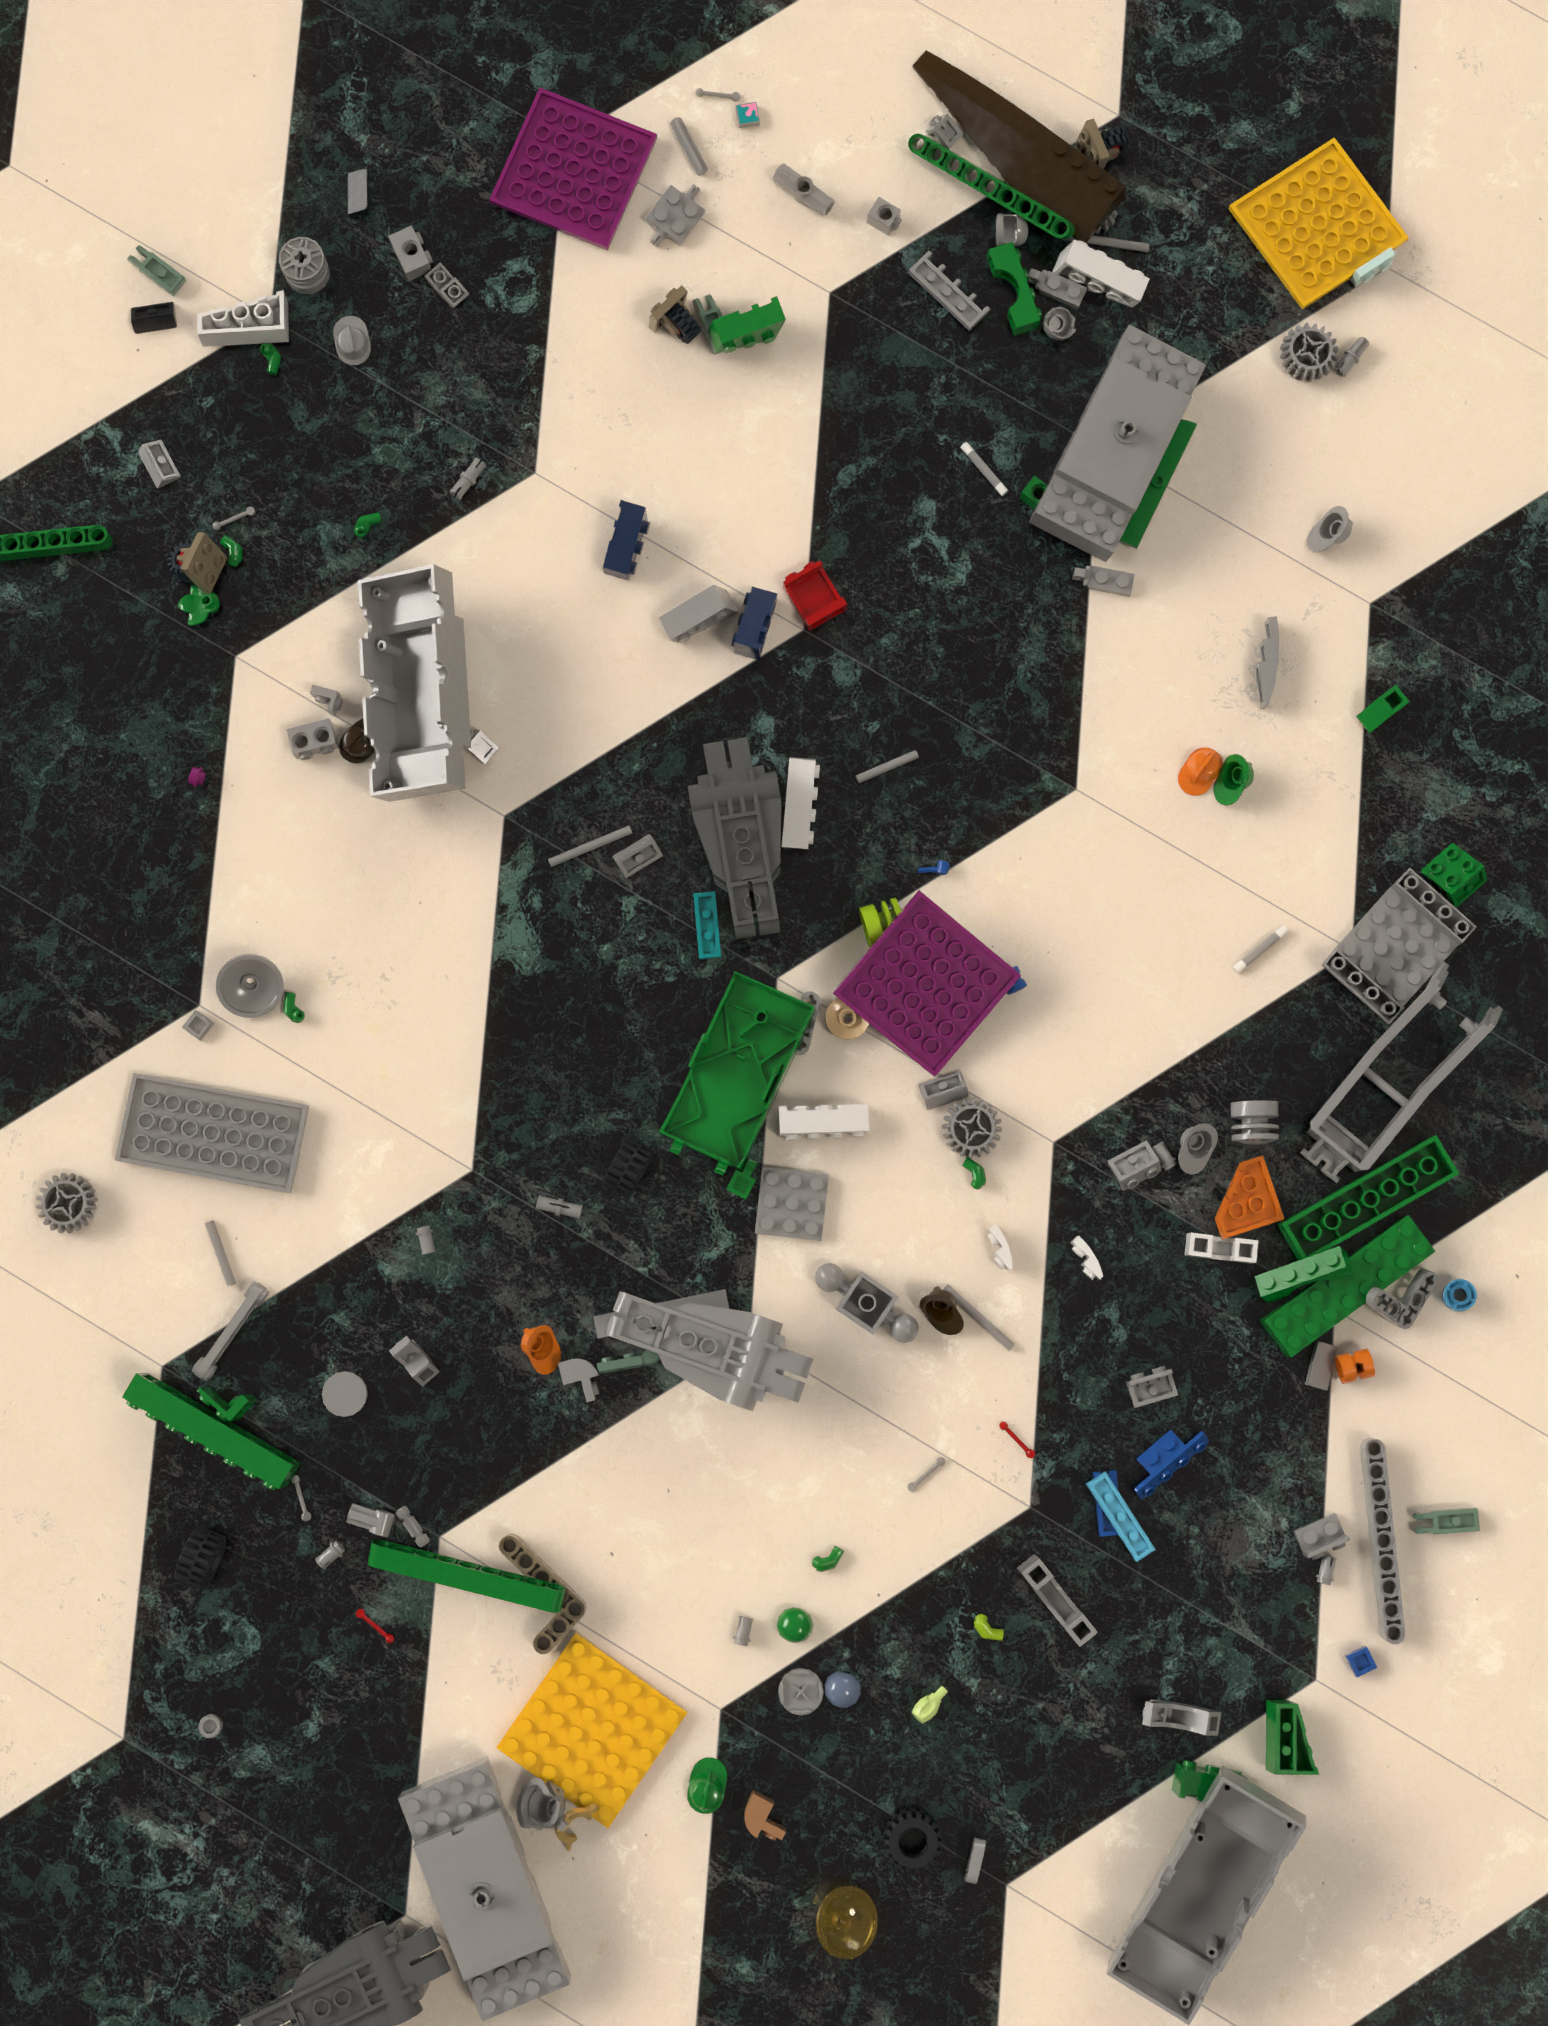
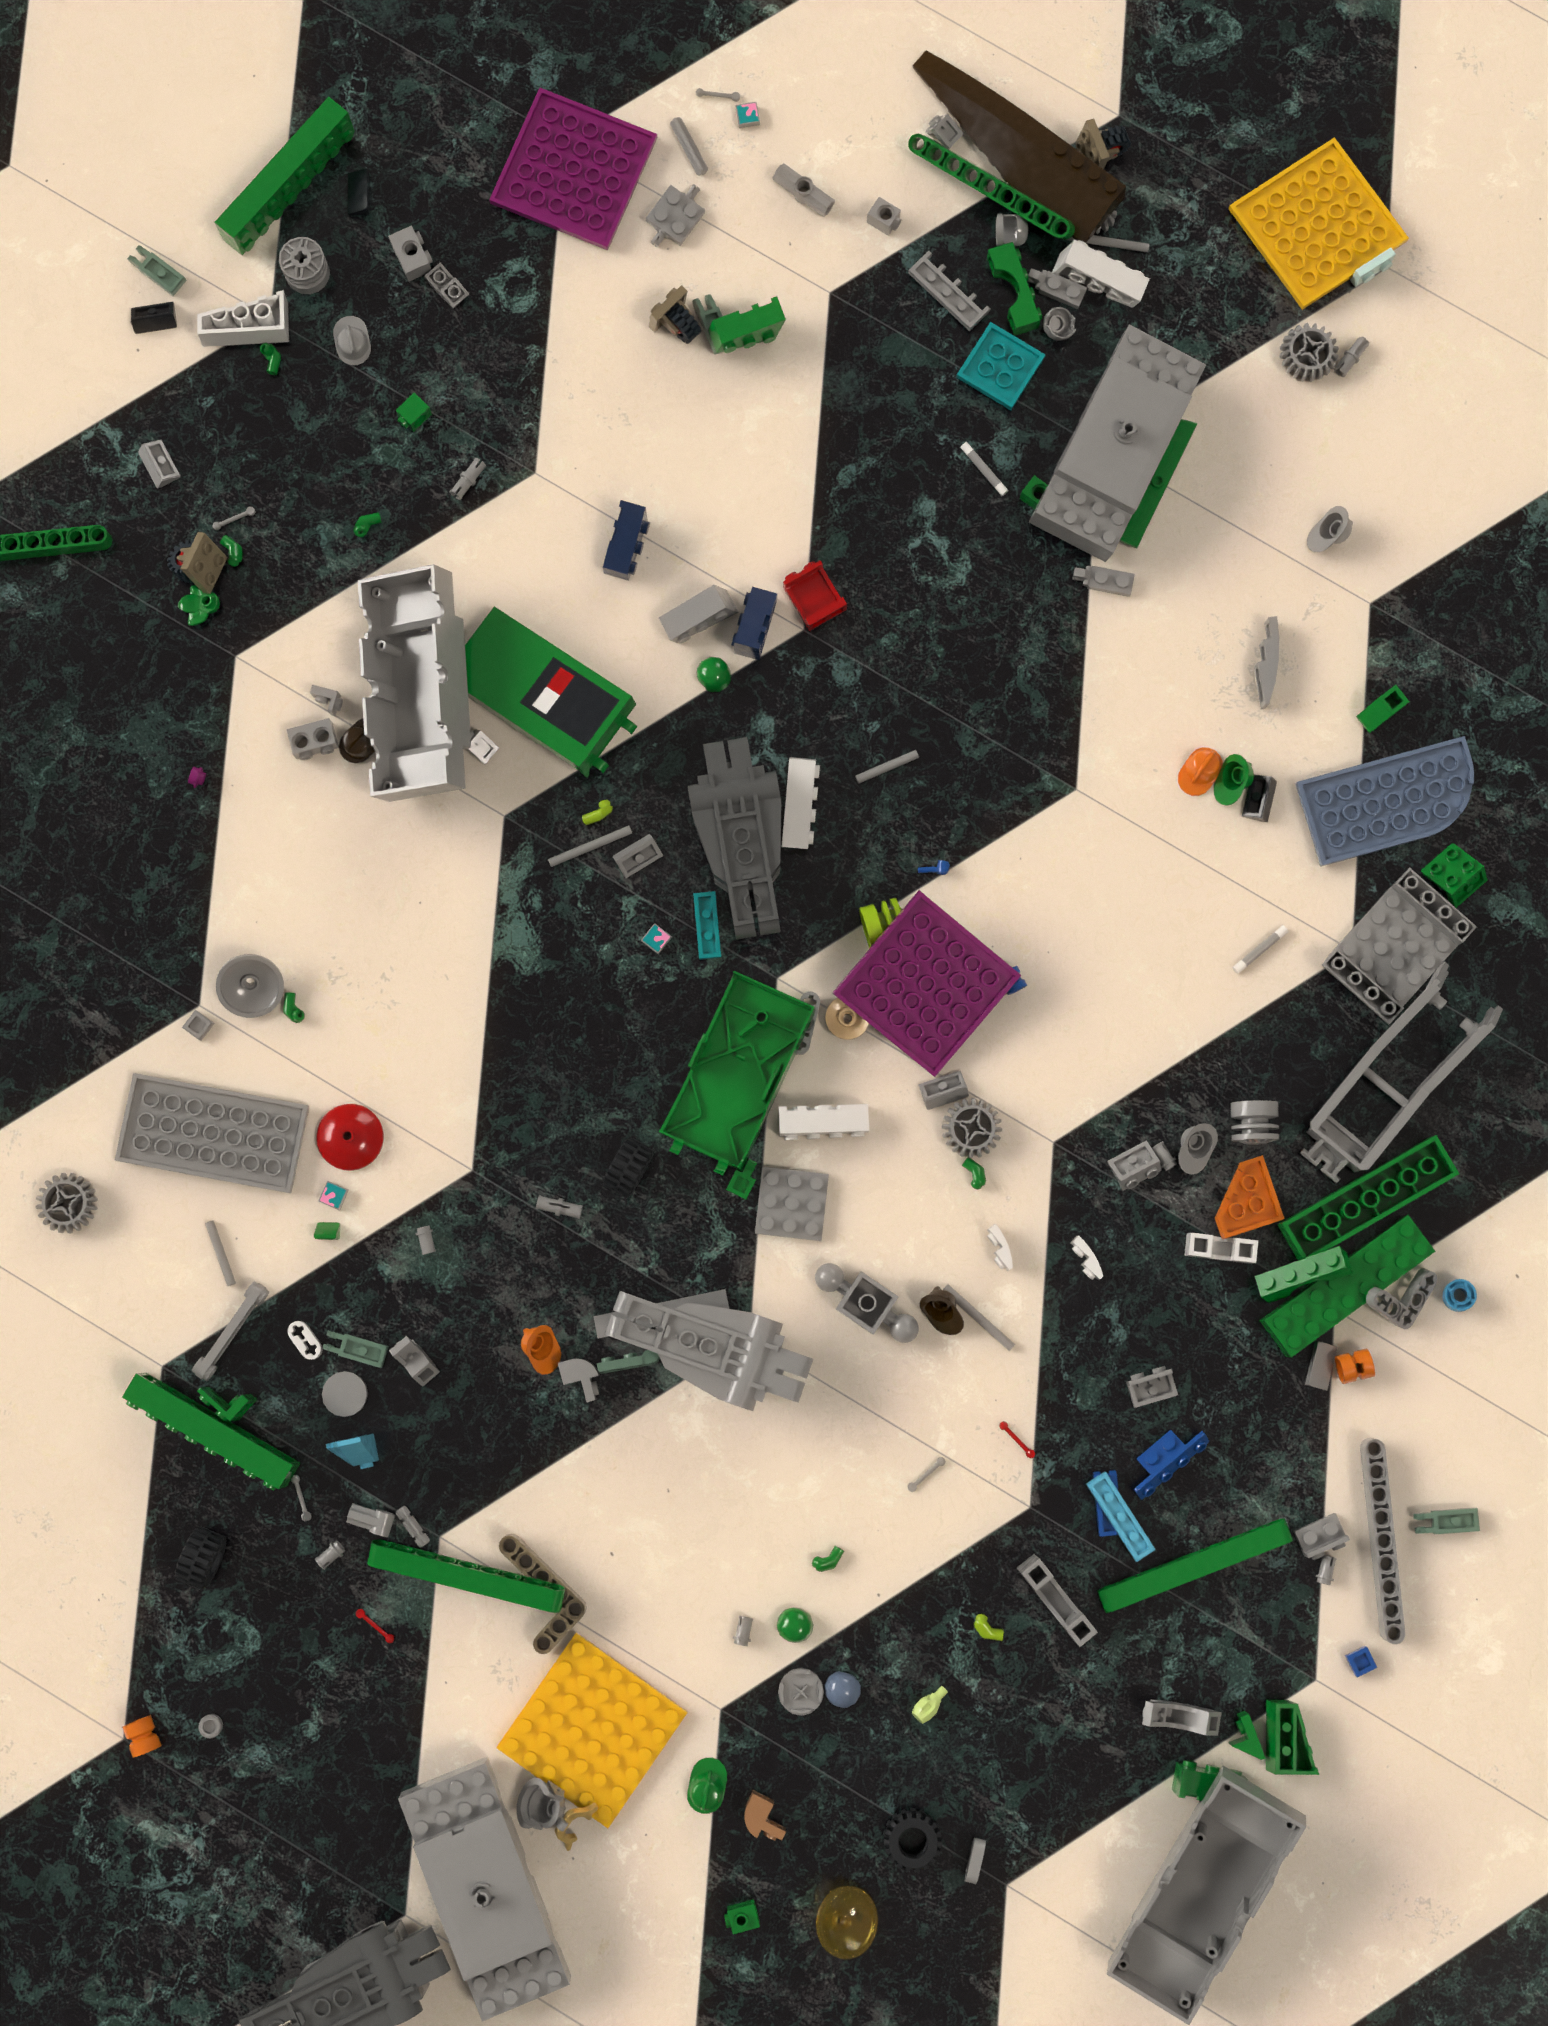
(141, 1735): none -> orange wheel
(285, 176): none -> green brick
(300, 1343): none -> white beam
(327, 1231): none -> green slope
(333, 1195): none -> tile
(356, 1450): none -> medium azure wedge
(358, 1349): none -> sand green hinge
(365, 1139): none -> red dish
(413, 412): none -> green brick
(544, 692): none -> green piece
(597, 815): none -> lime arm
(656, 938): none -> tile
(713, 674): none -> green hair
(742, 1917): none -> green brick
(1000, 366): none -> teal plate
(1195, 1565): none -> green beam
(1250, 1742): none -> green slope
(1259, 798): none -> black slope
(1387, 800): none -> sand blue plate

